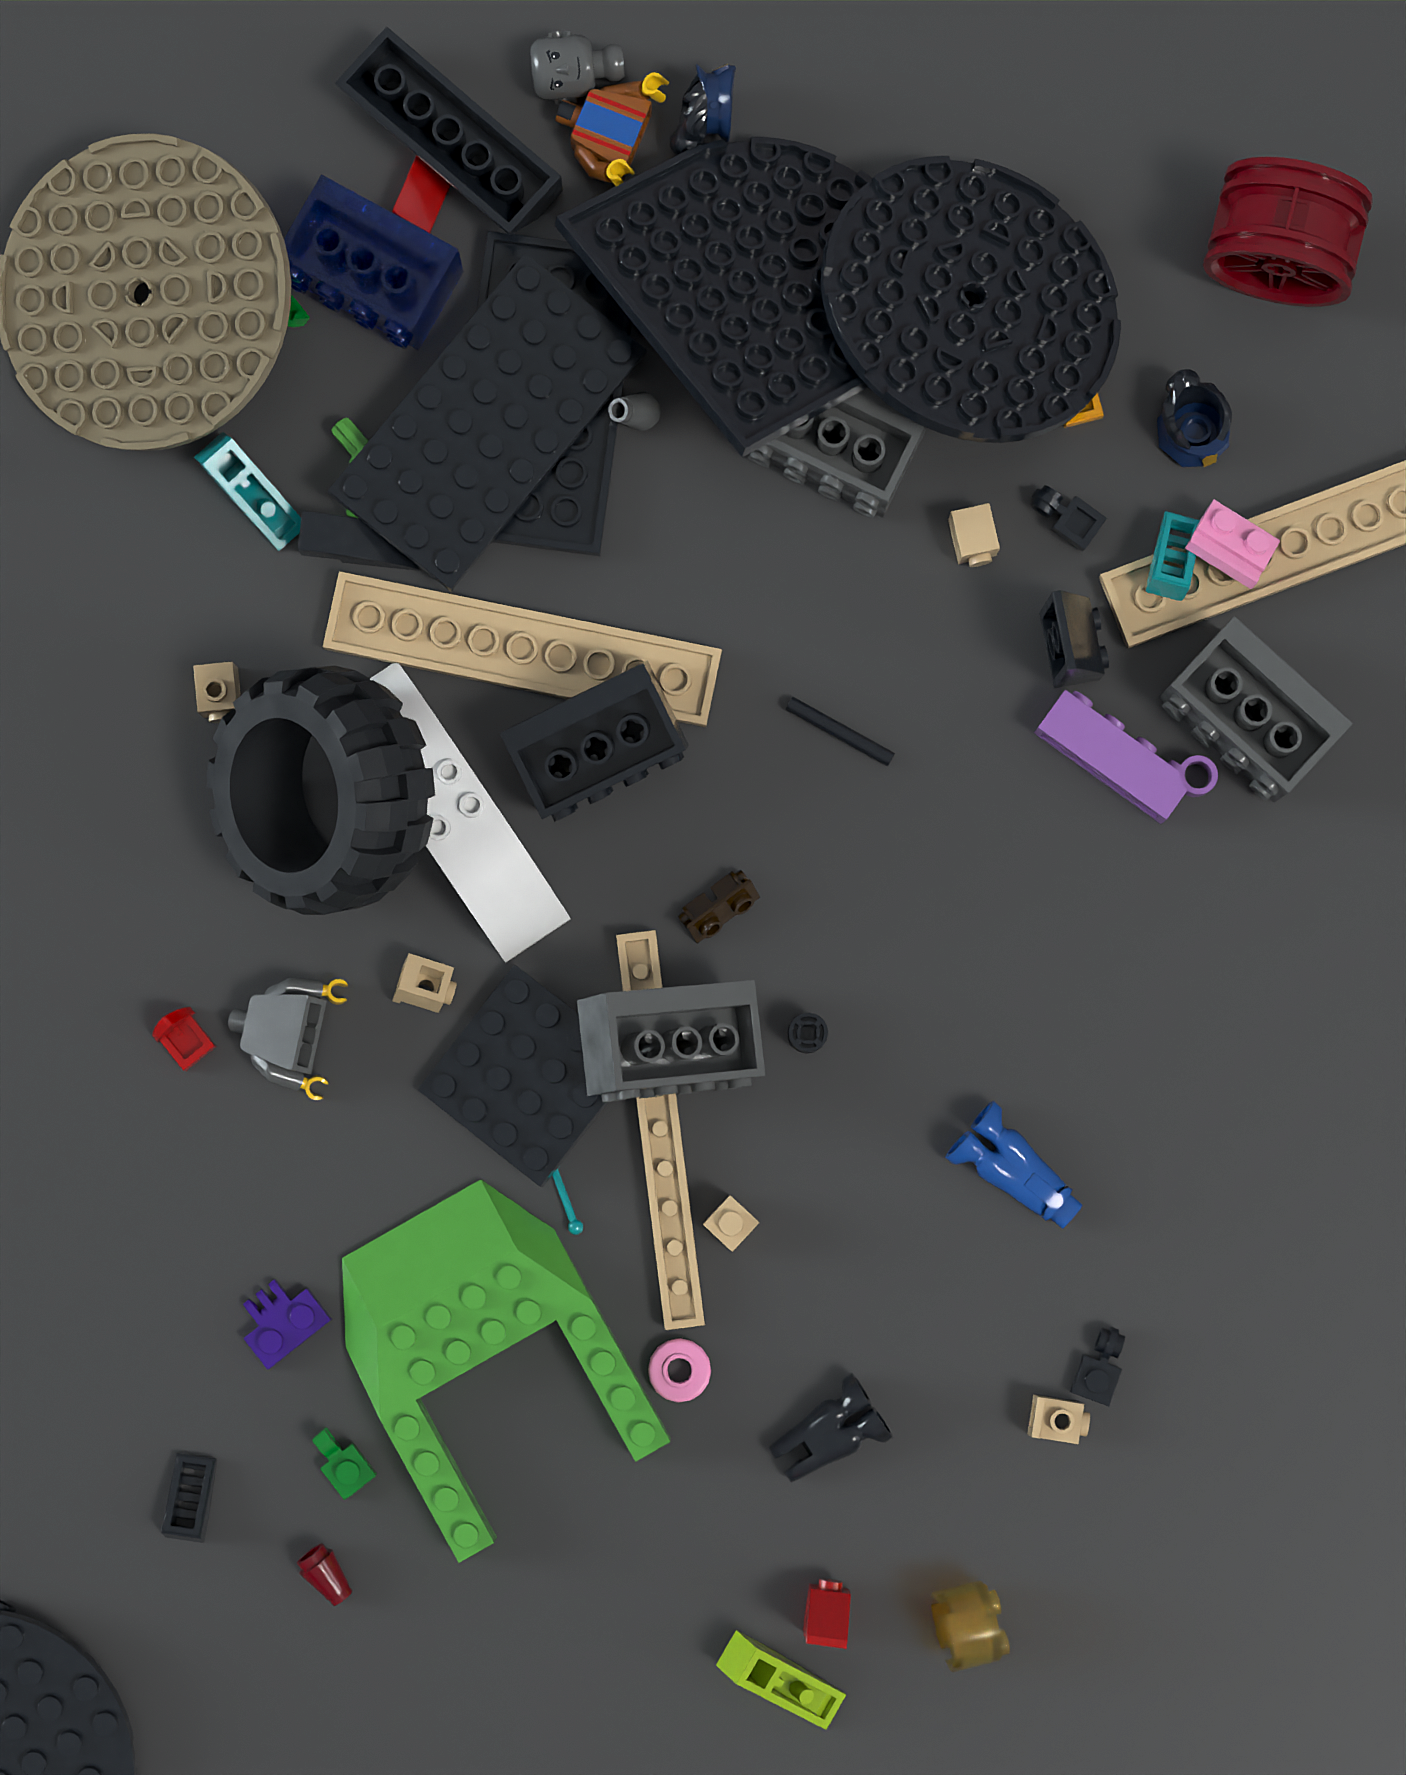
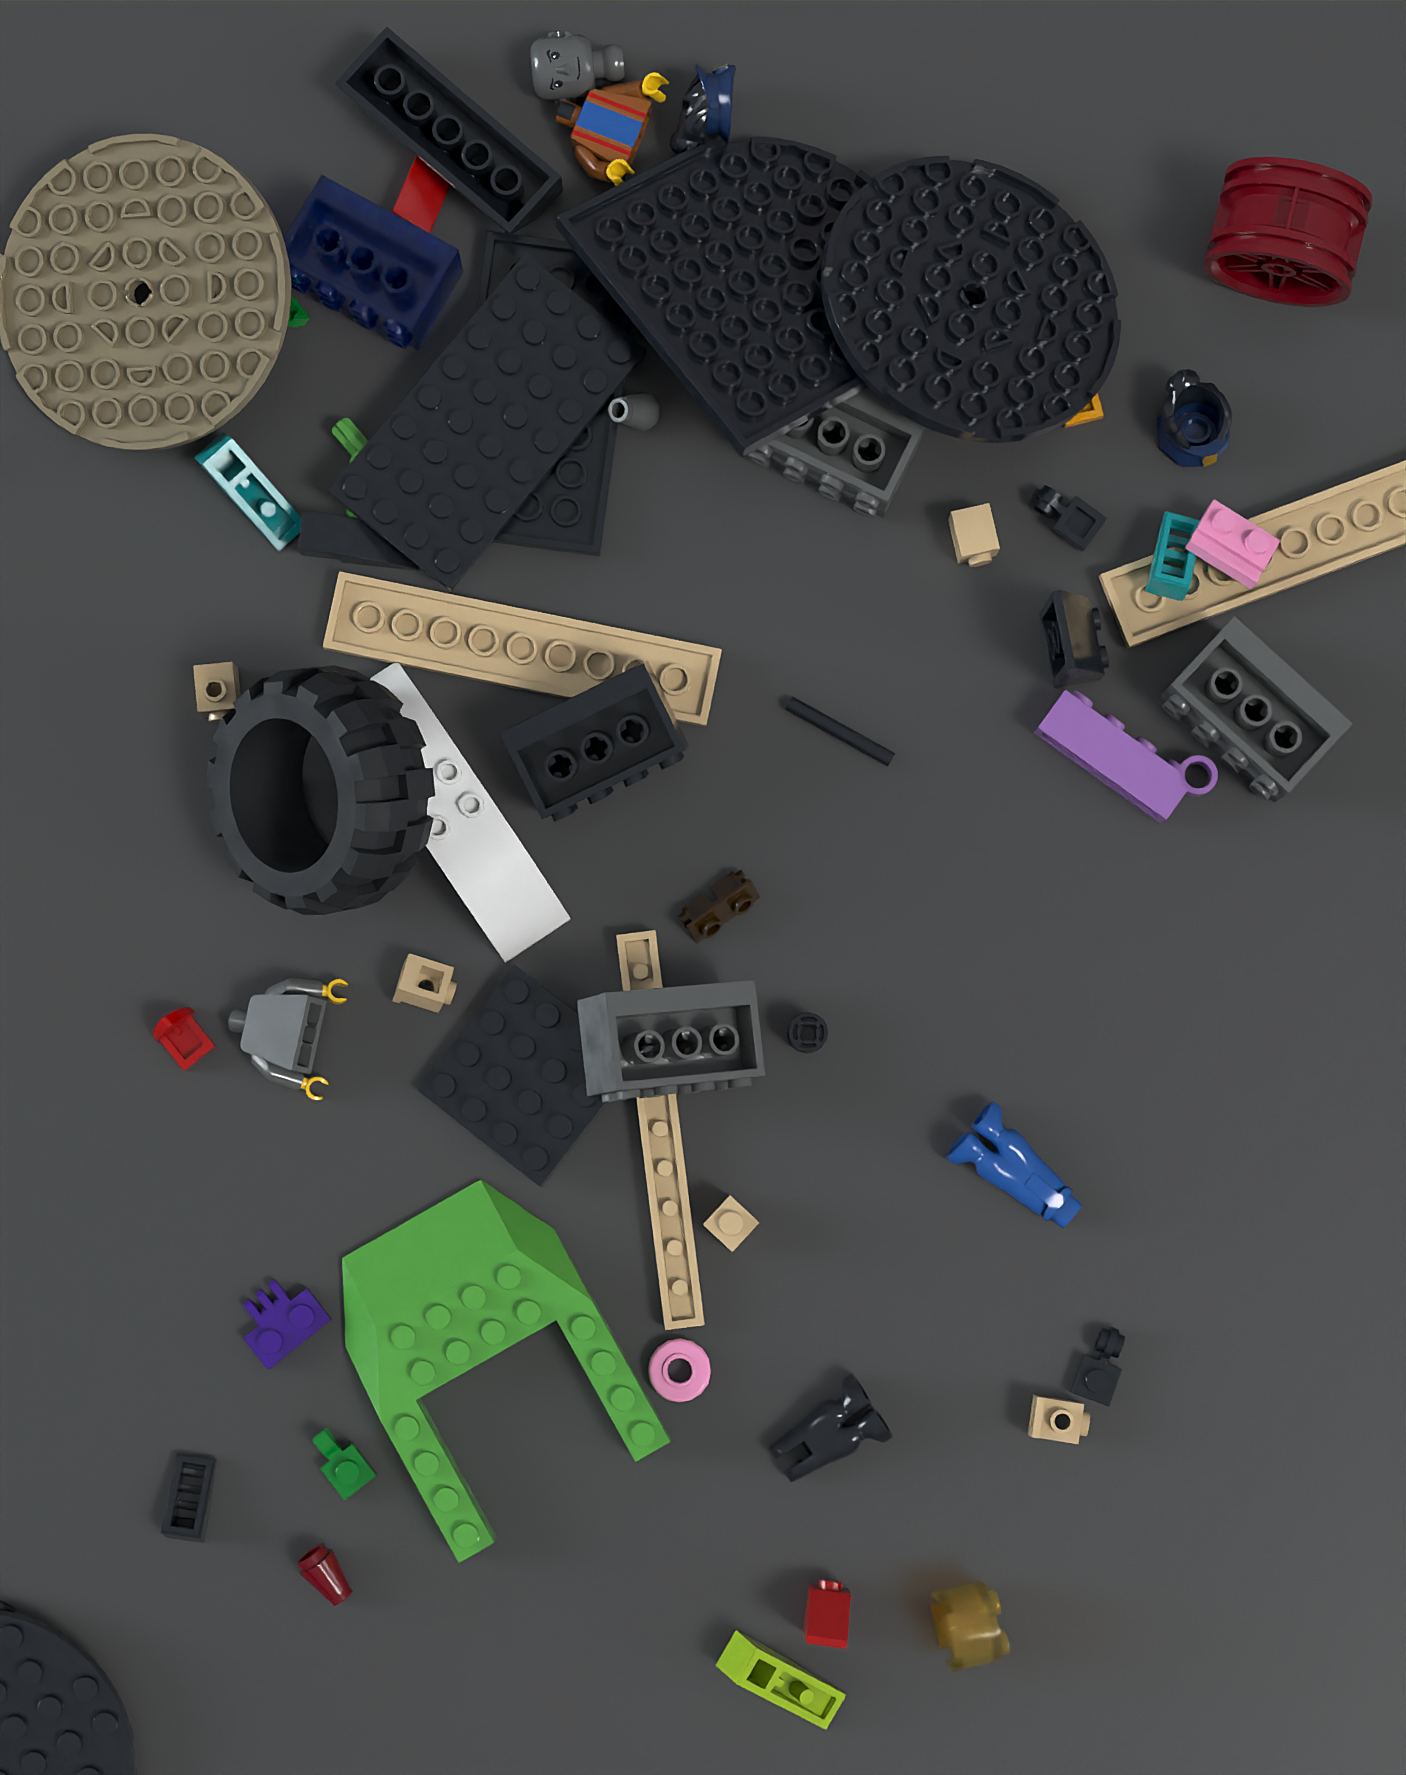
(574, 1226): teal hinge -> none

